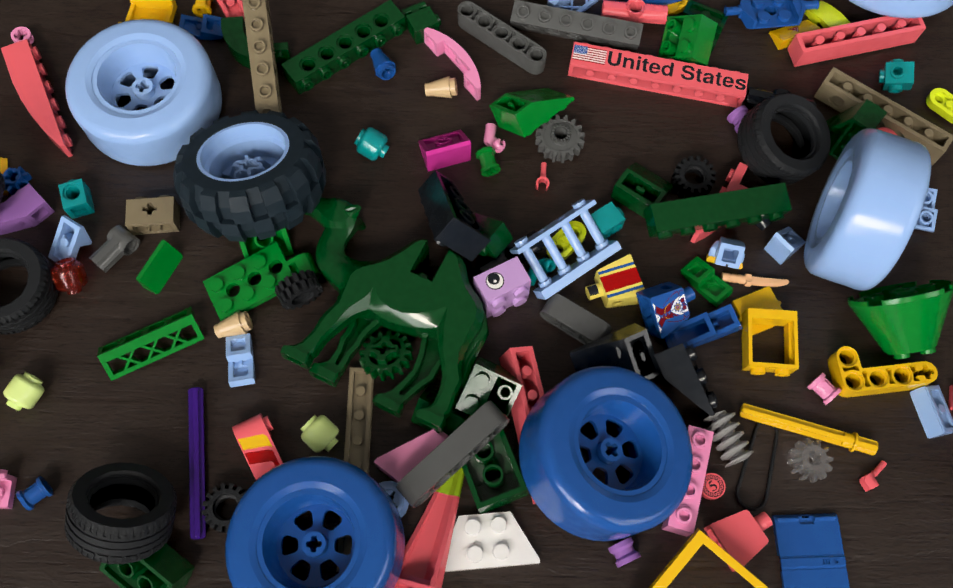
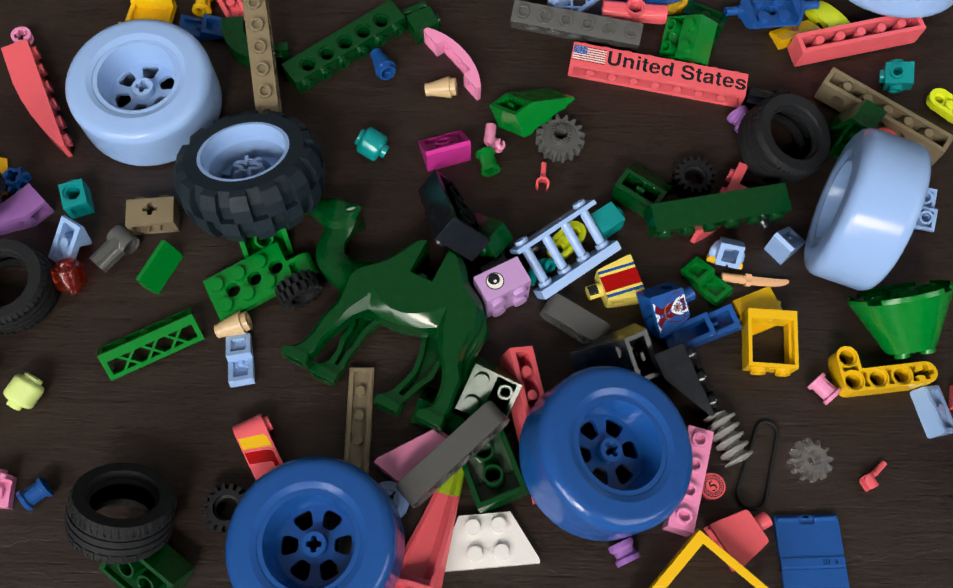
(196, 462): dark purple axle -> none
(319, 433): yellowish green head -> none
(388, 353): dark green gear -> none
(501, 37): dark grey beam -> none
(851, 441): yellow axle -> none

